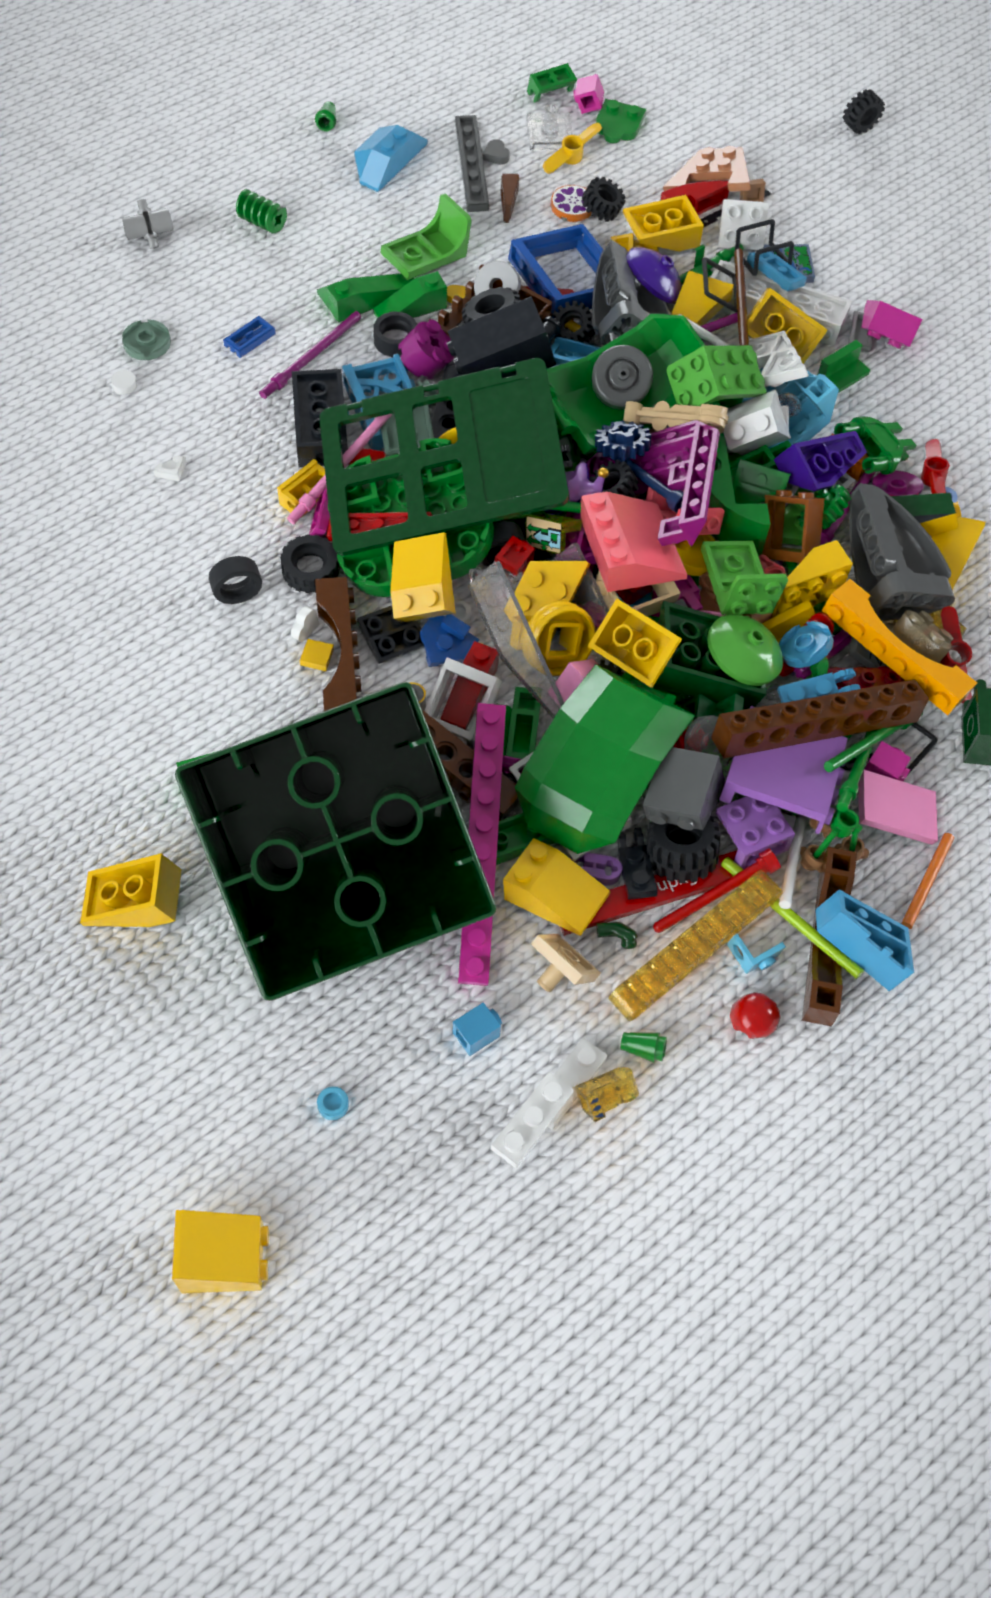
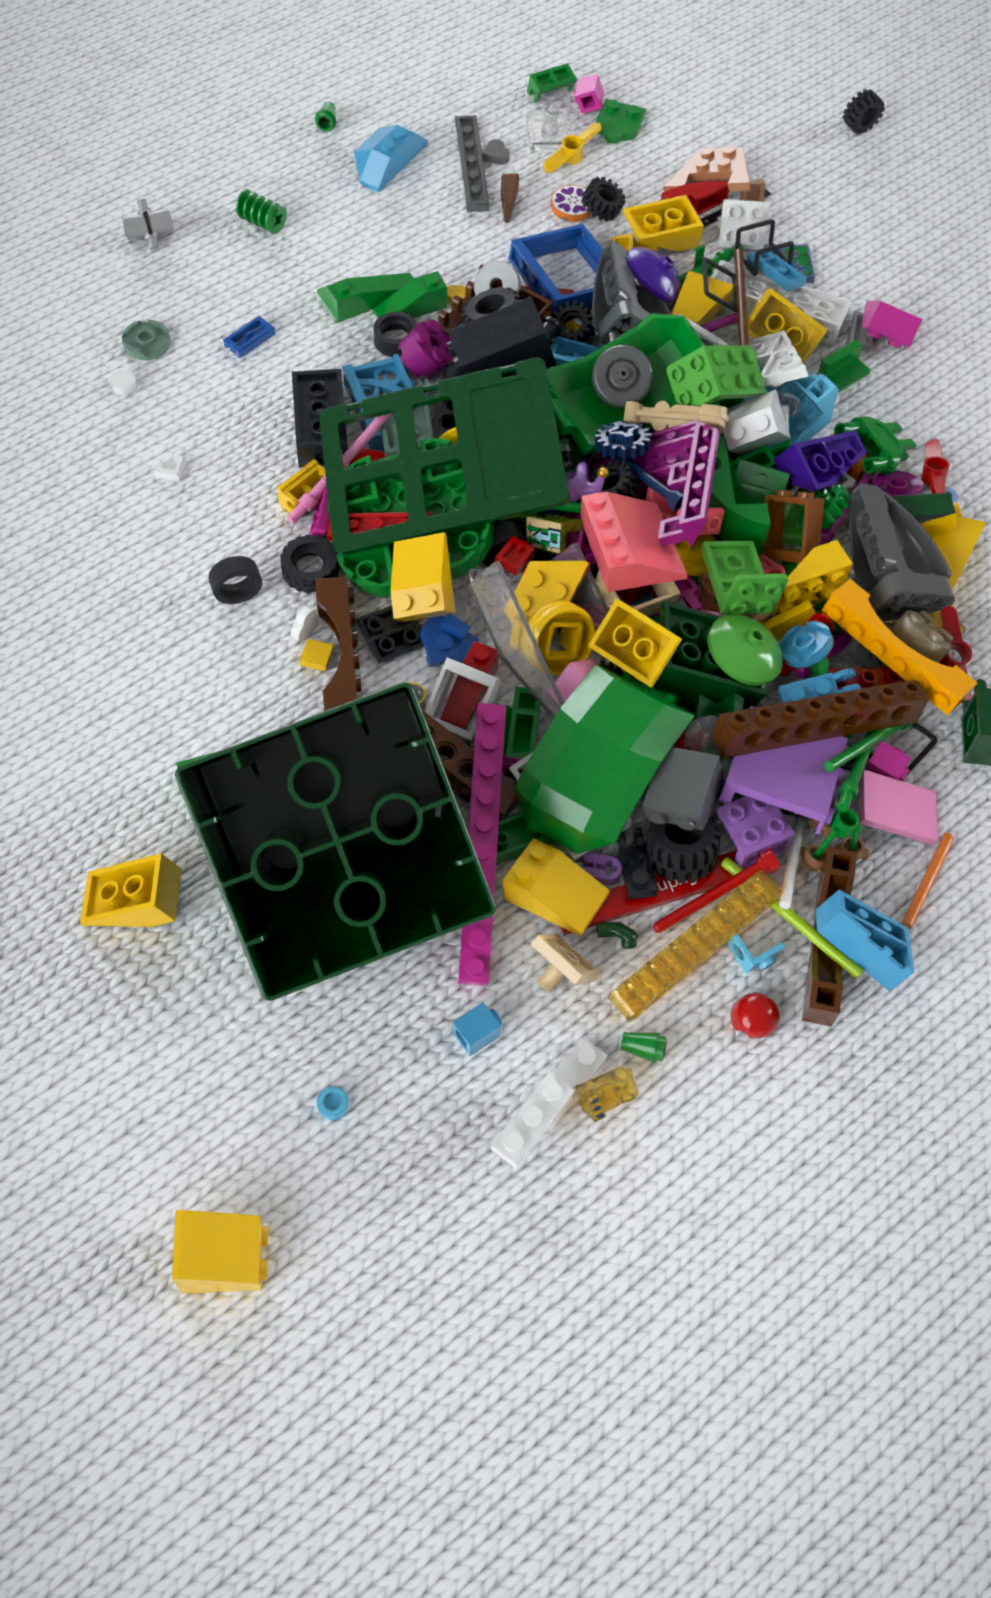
(280, 380): magenta bar -> none
(435, 245): bright green bracket -> none

